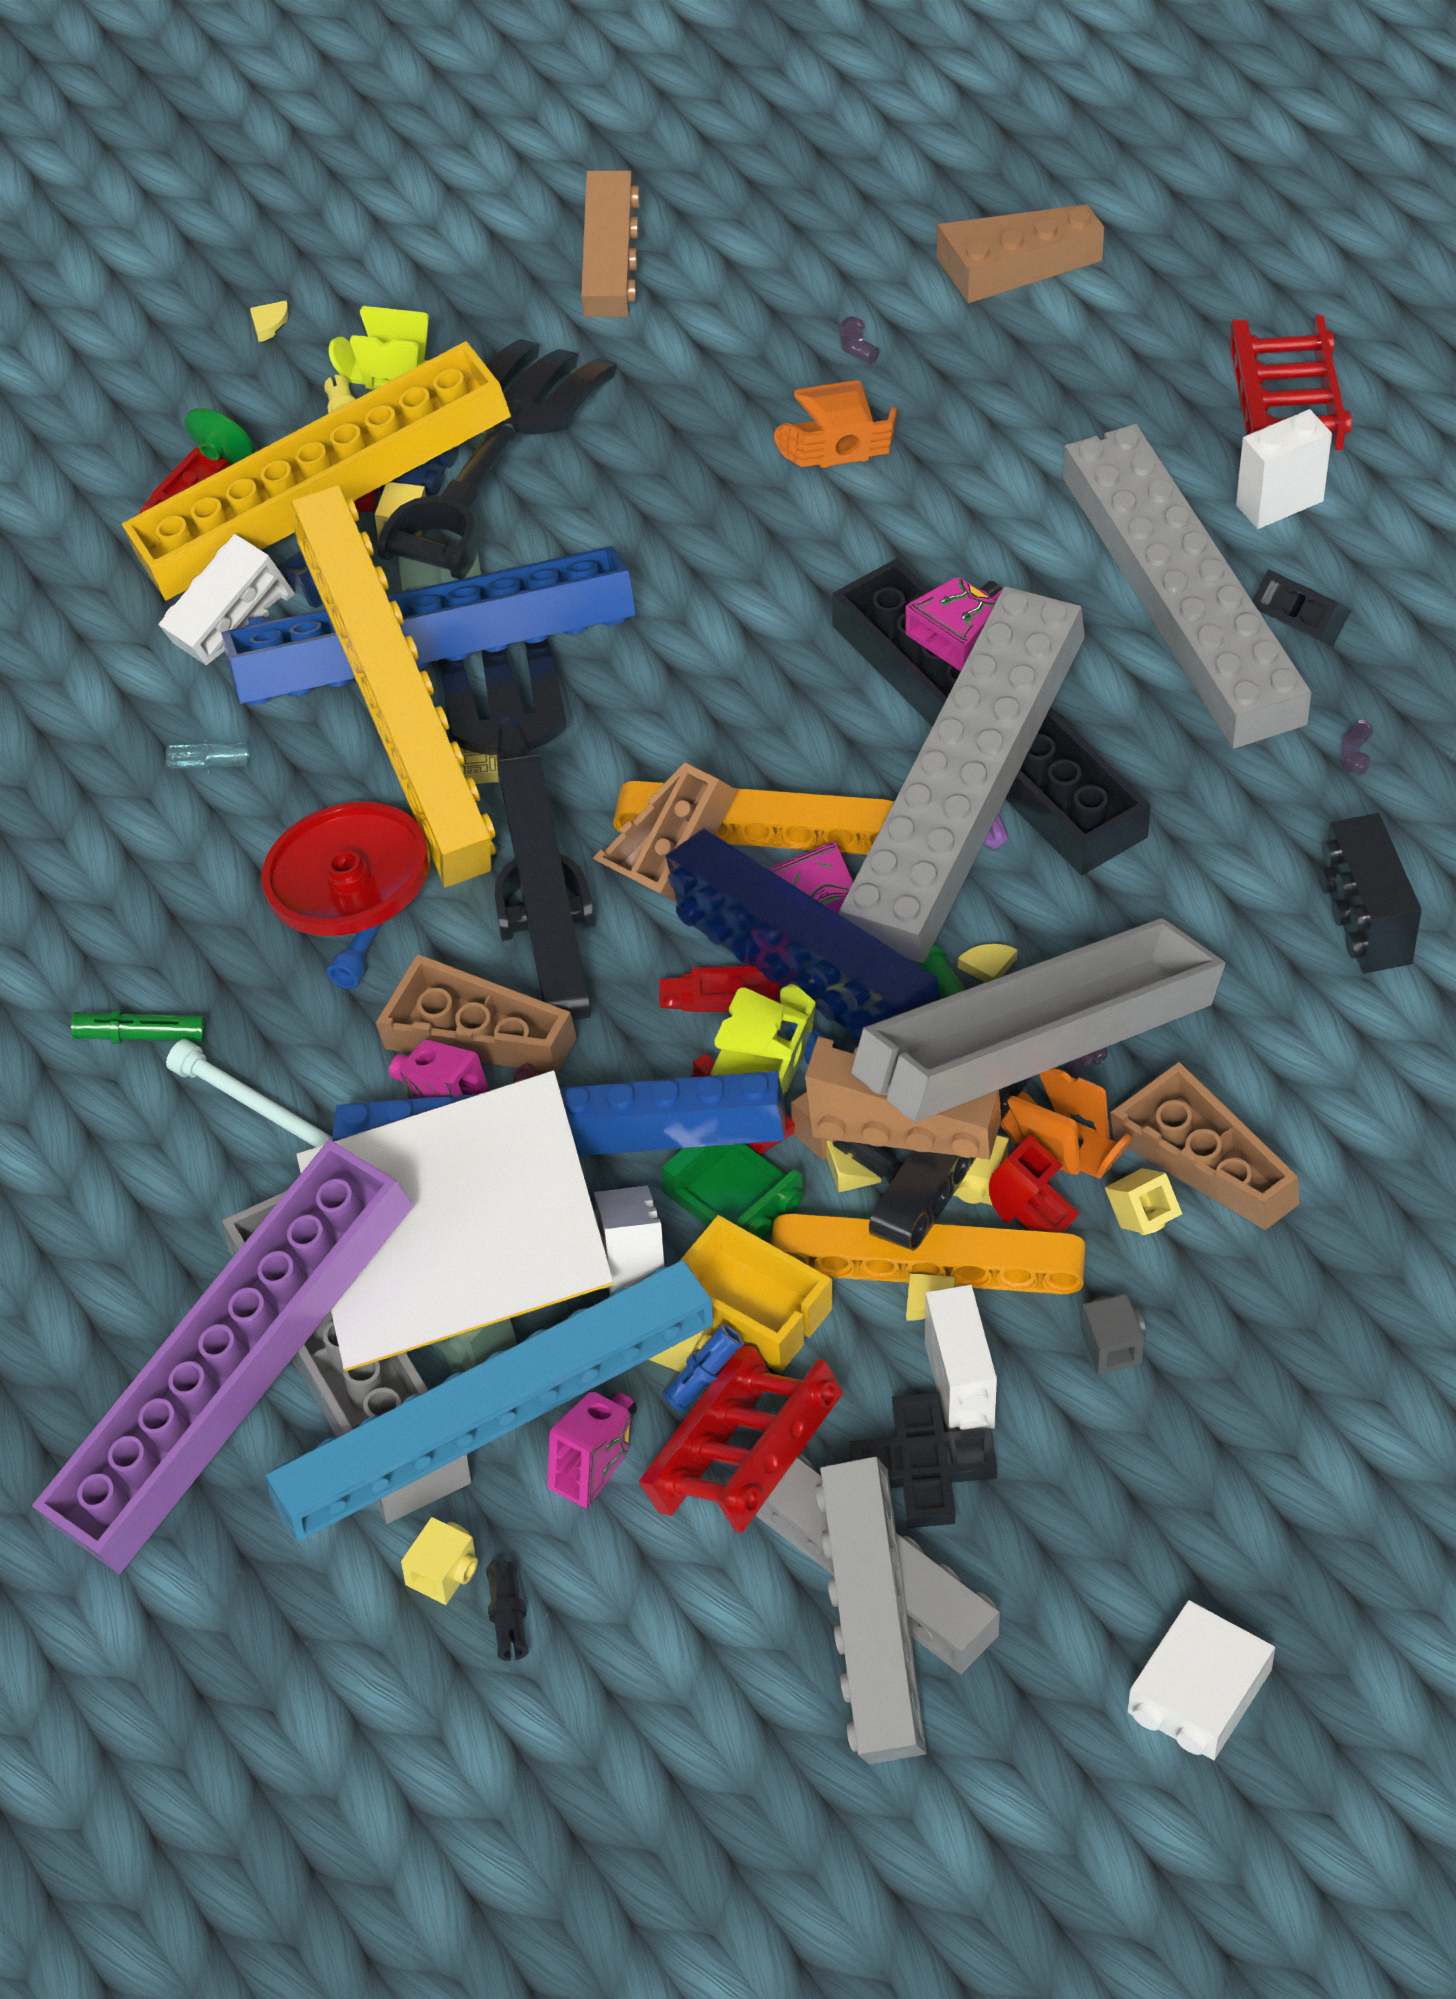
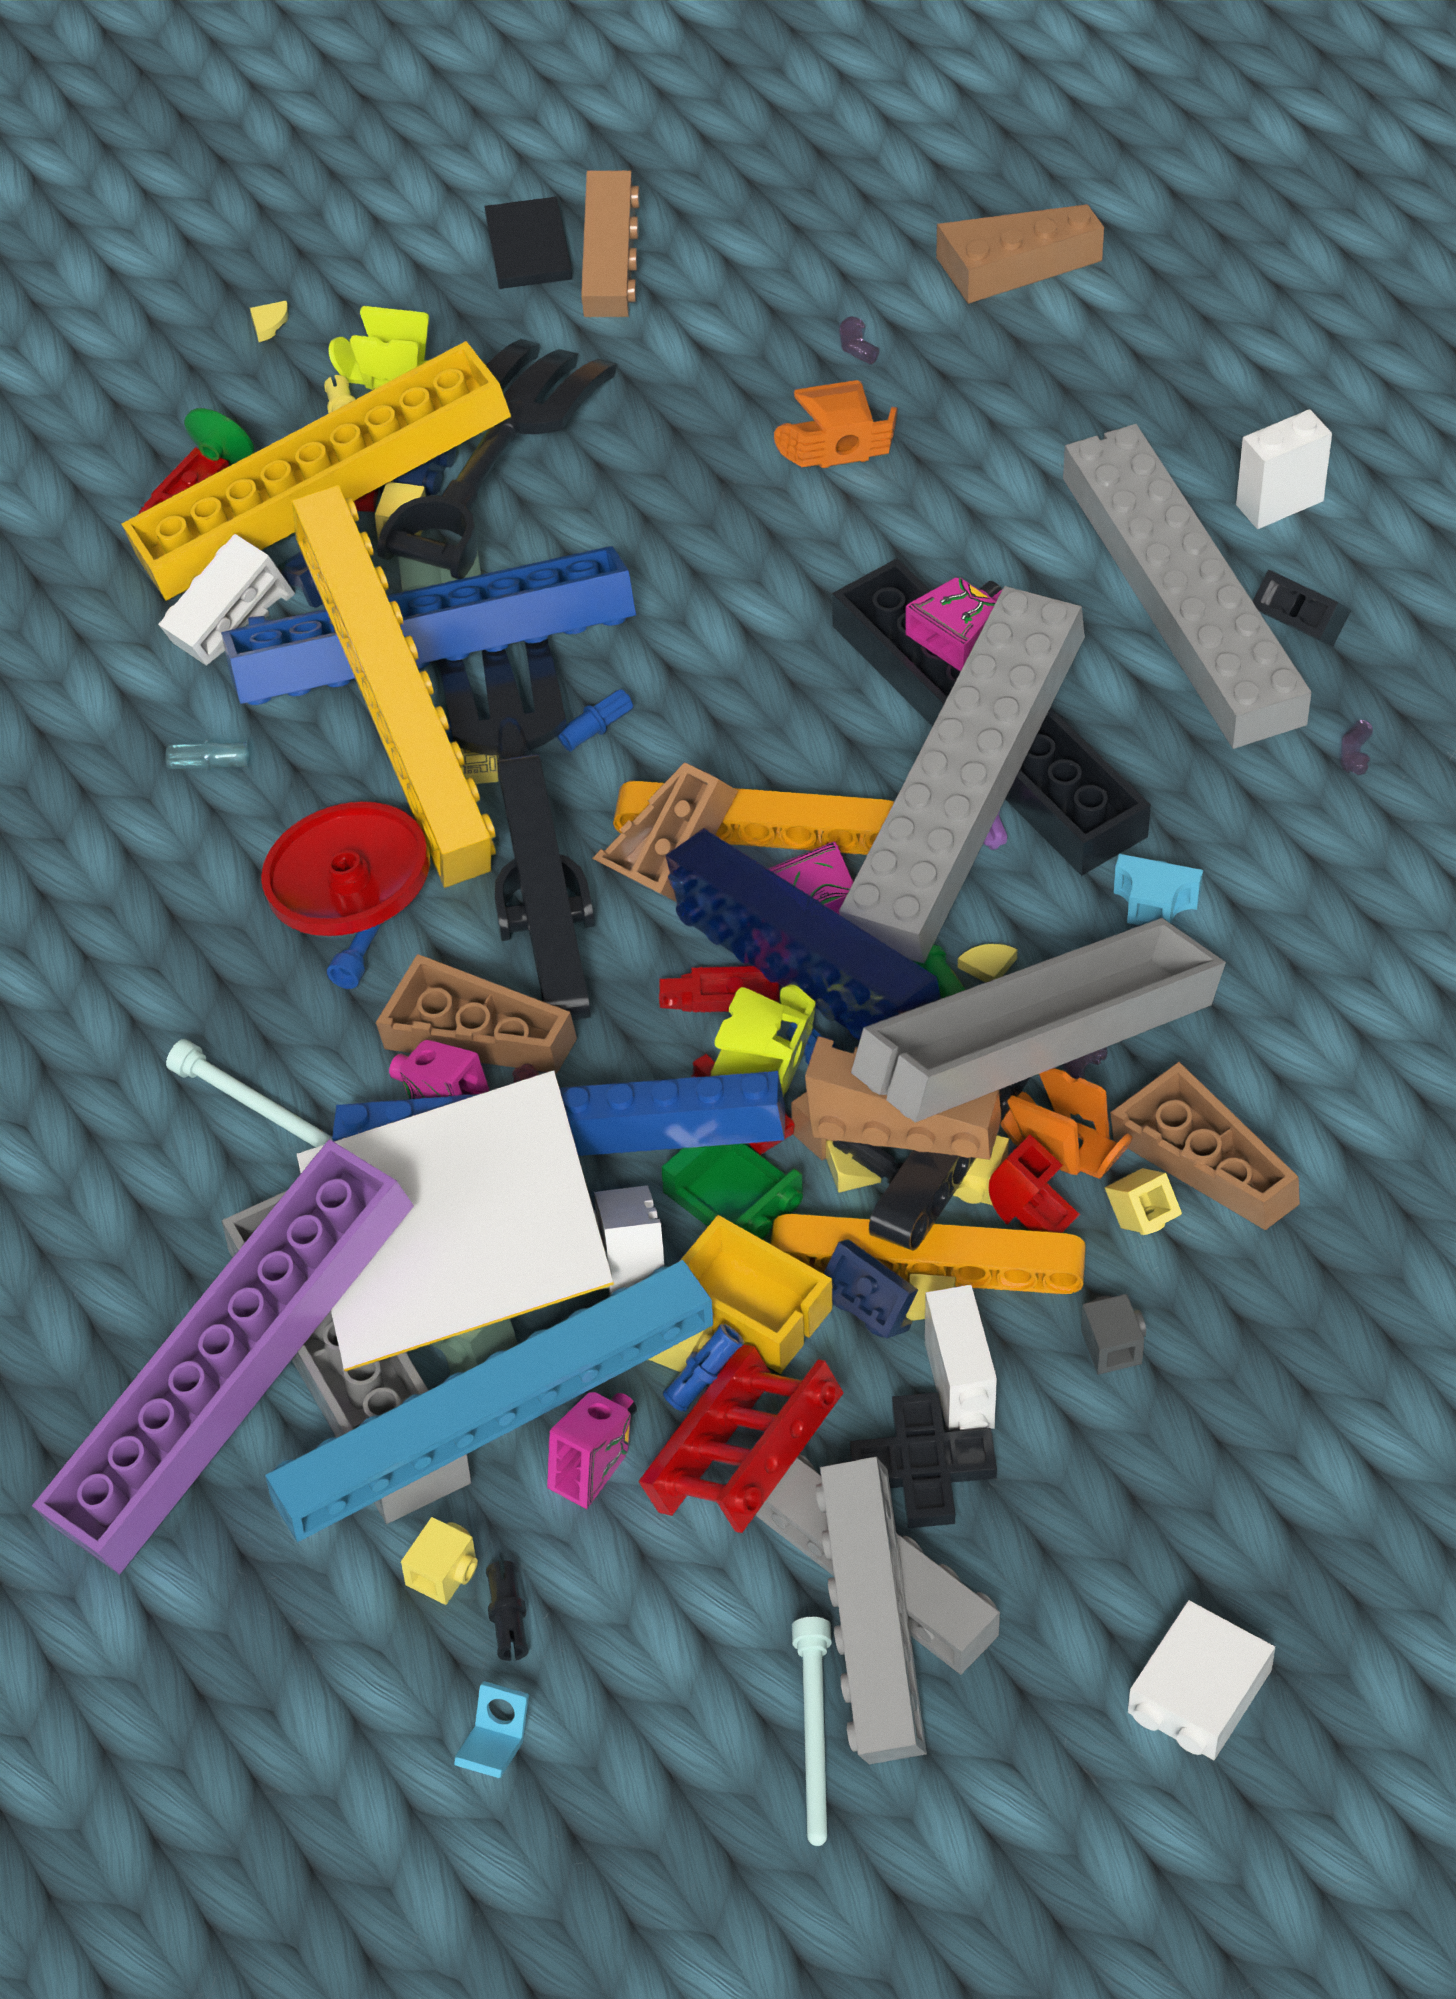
(148, 1027): green pin -> none
(492, 1740): none -> medium azure bracket
(528, 242): none -> black tile
(595, 719): none -> blue axle
(812, 1639): none -> light aqua piece
(870, 1290): none -> dark blue bracket
(1156, 888): none -> medium azure brick
(1251, 373): red fence -> none
(1370, 893): black brick -> none

